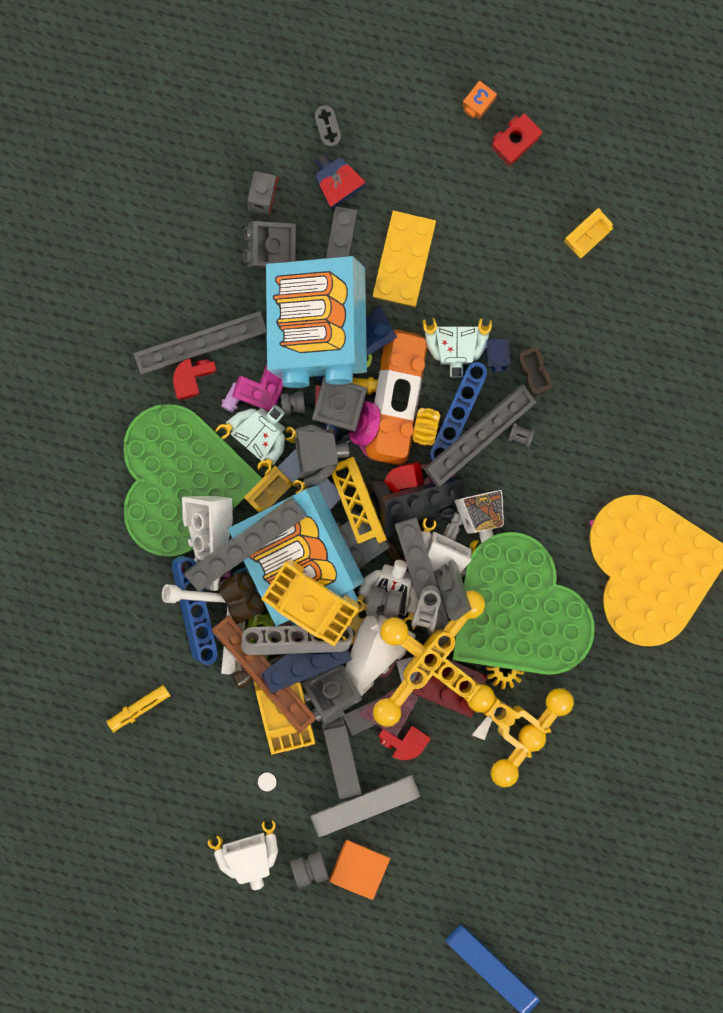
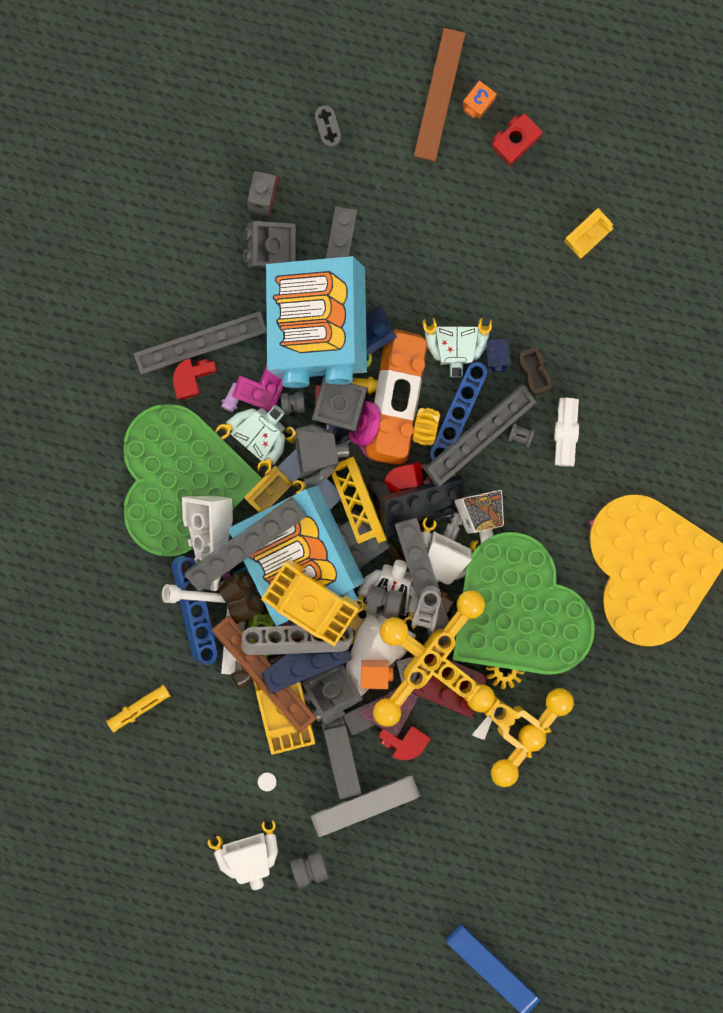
(337, 180): torso -> none
(359, 869): orange slope -> none
(375, 674): none -> orange brick
(404, 259): yellow plate -> none
(439, 95): none -> dark orange tile
(452, 590): dark grey hinge -> none
(566, 432): none -> white piece

